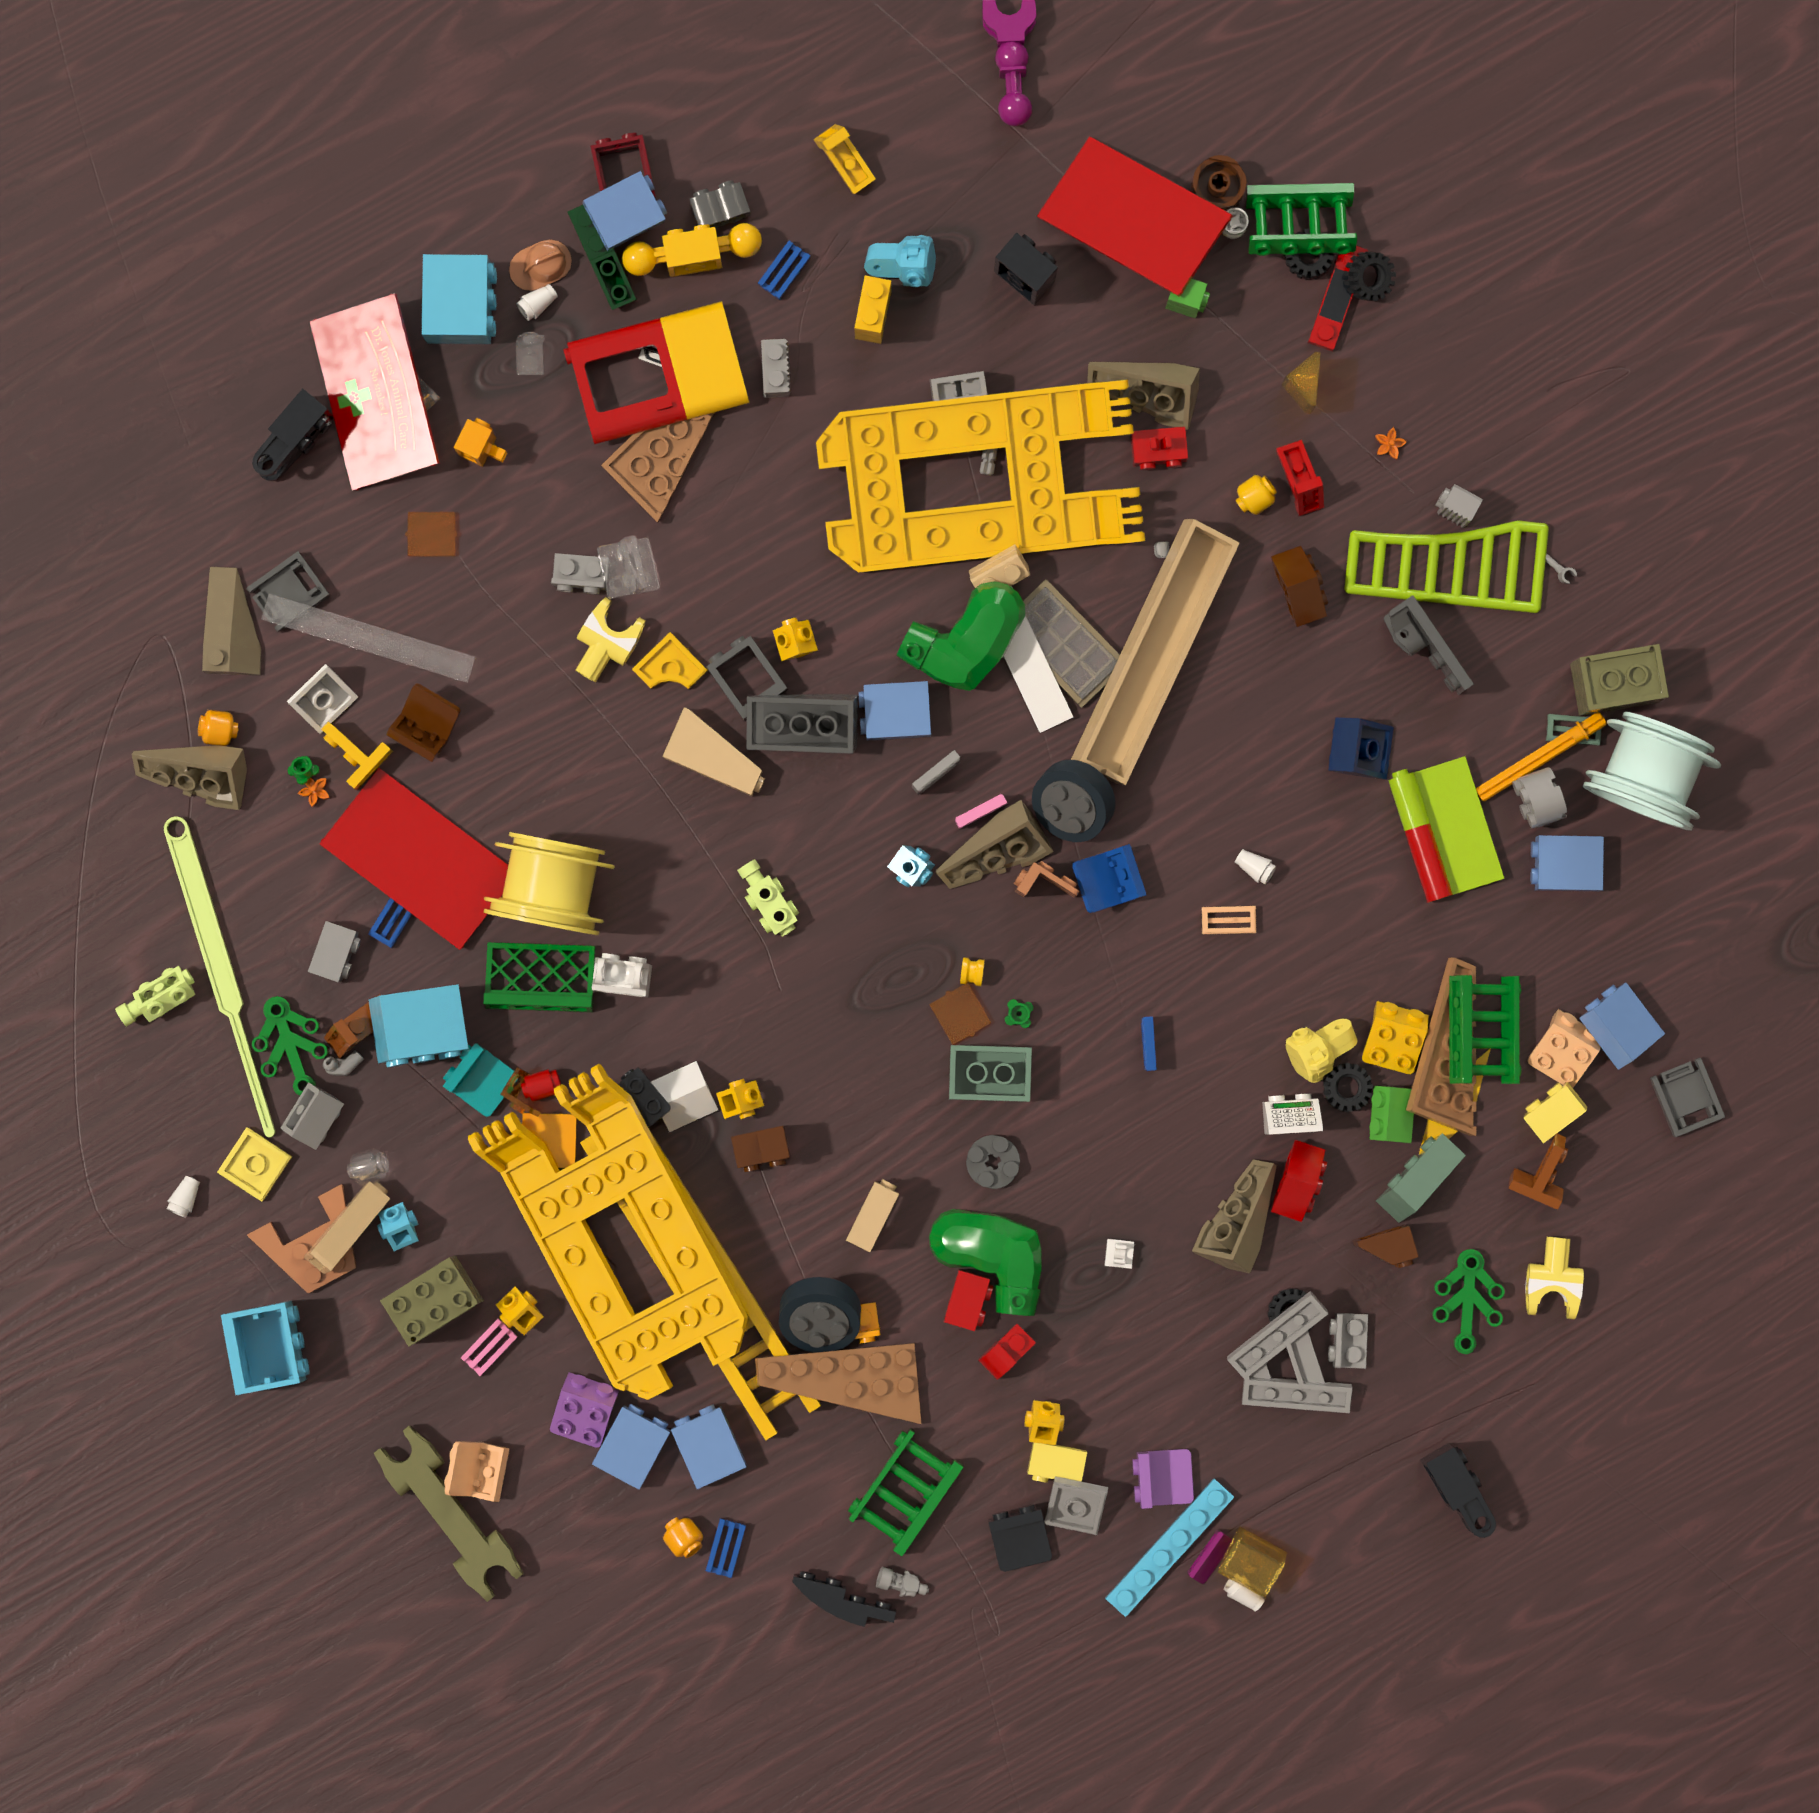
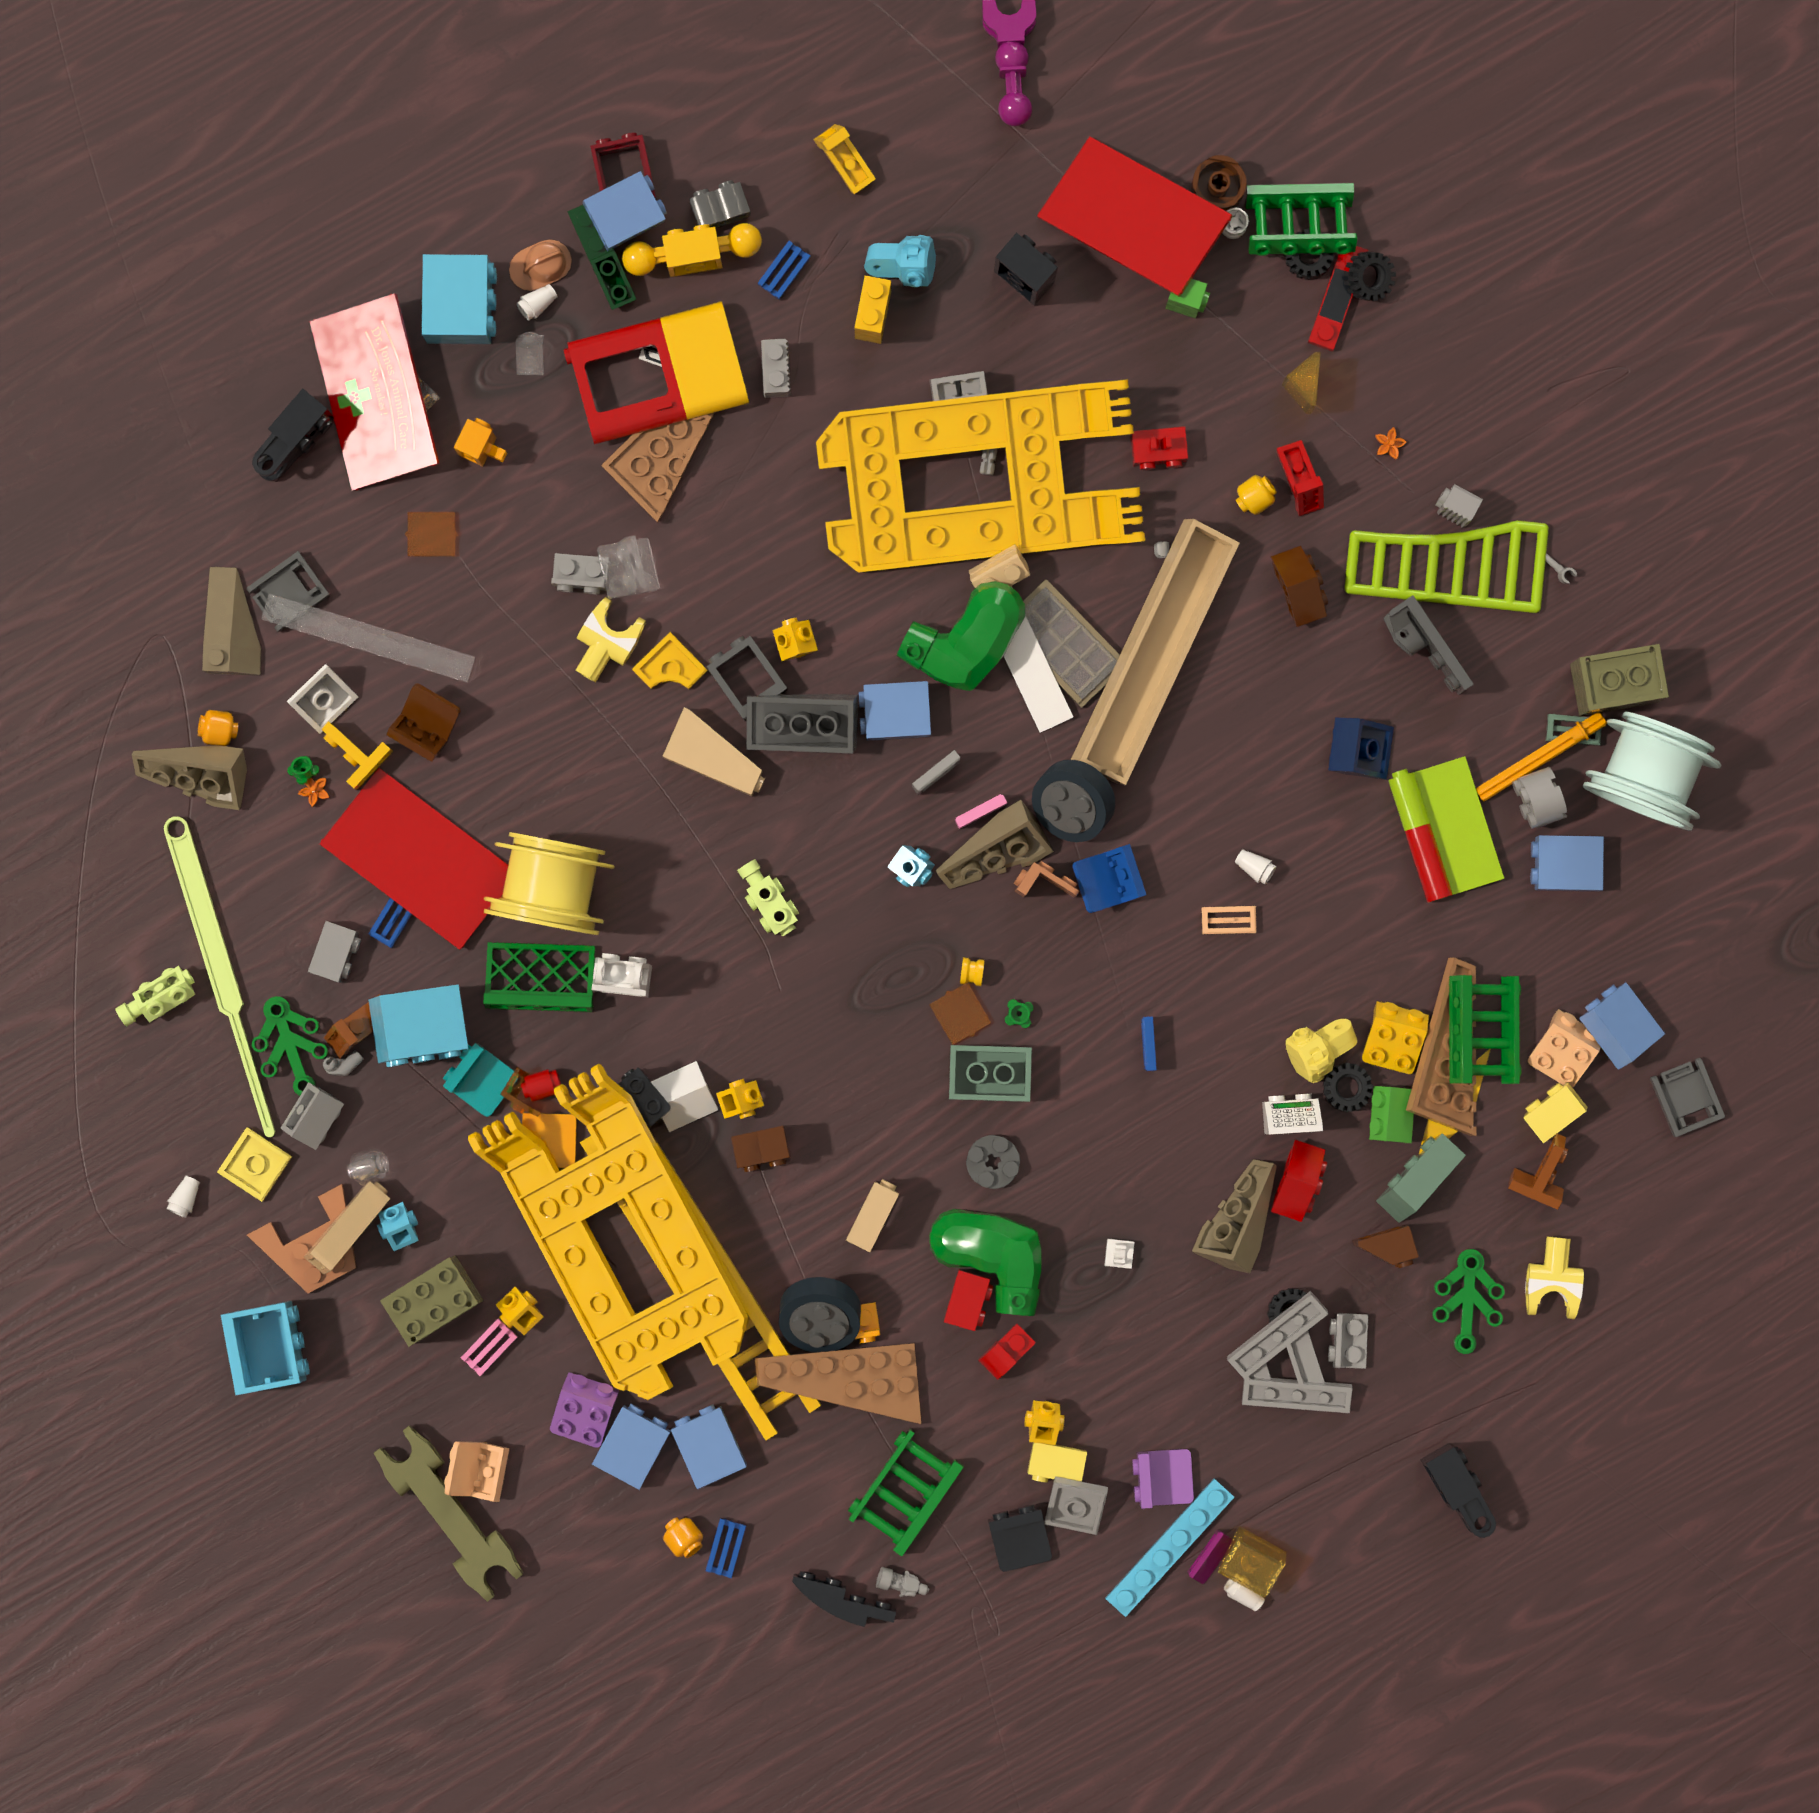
(1156, 388): dark tan wedge -> none

